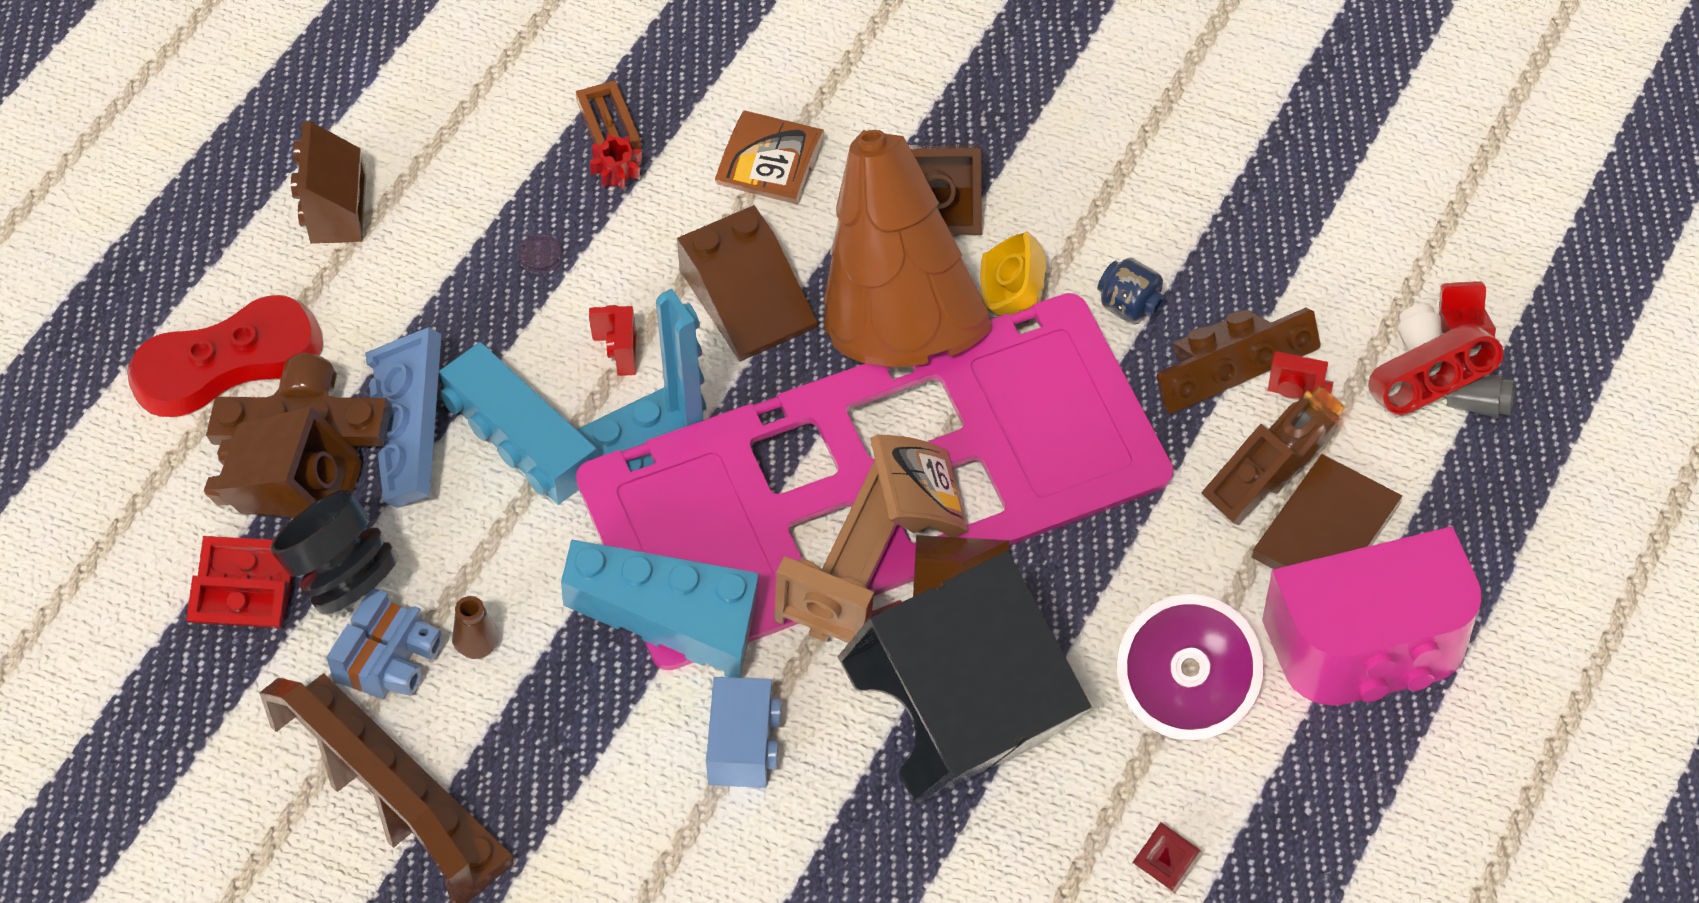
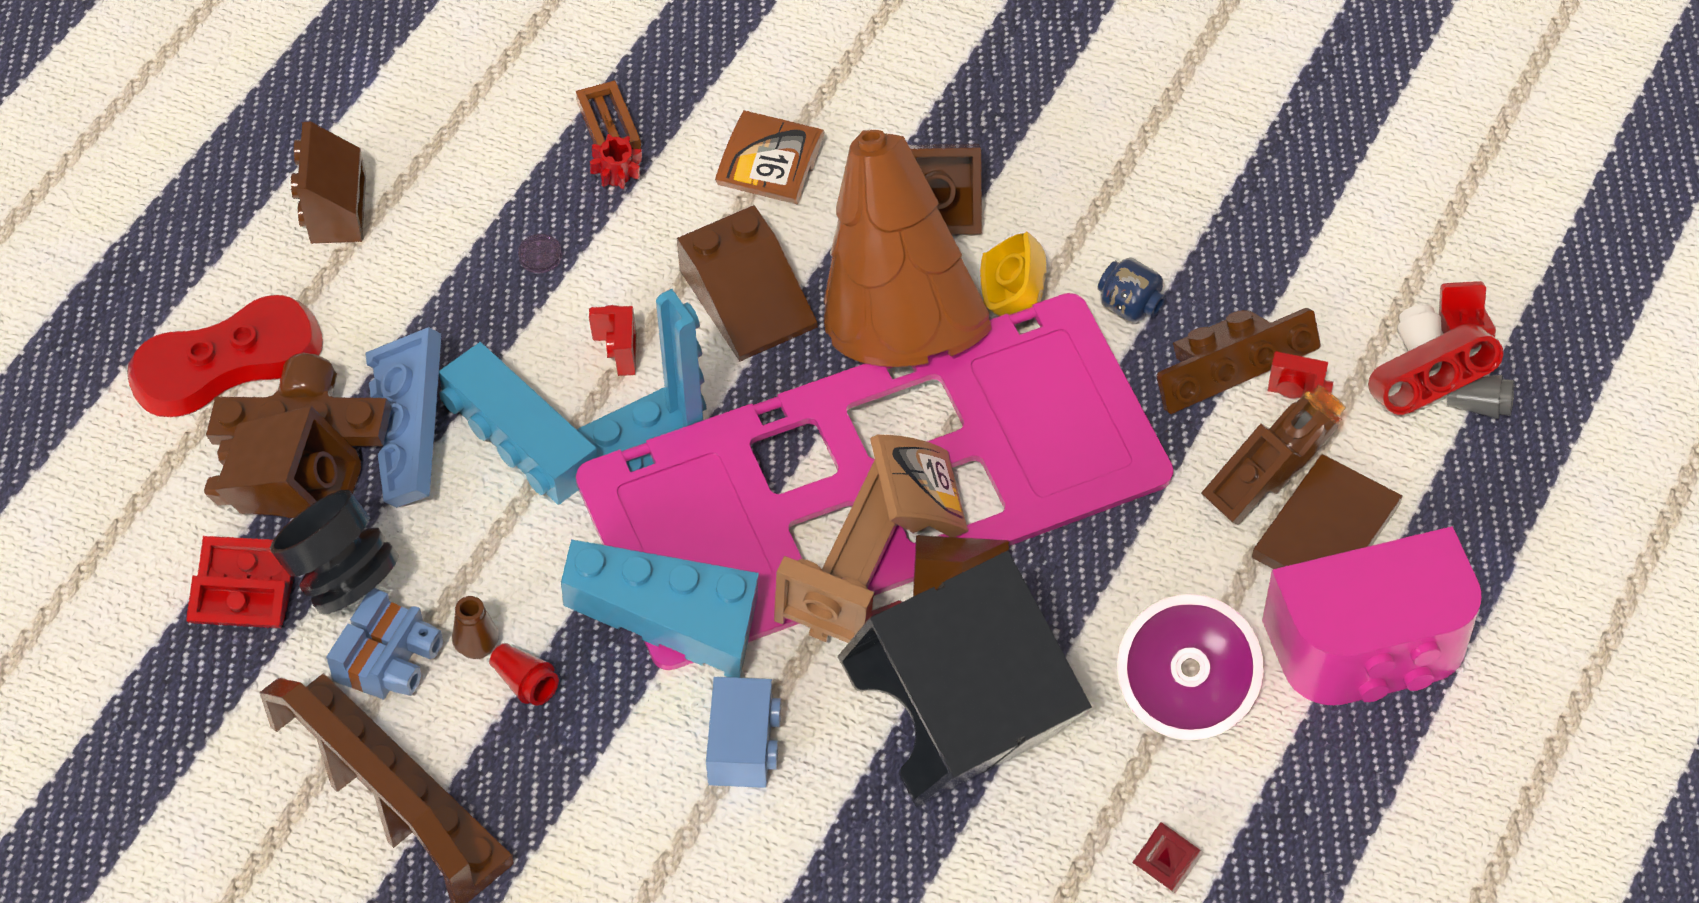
(525, 674): none -> red cone

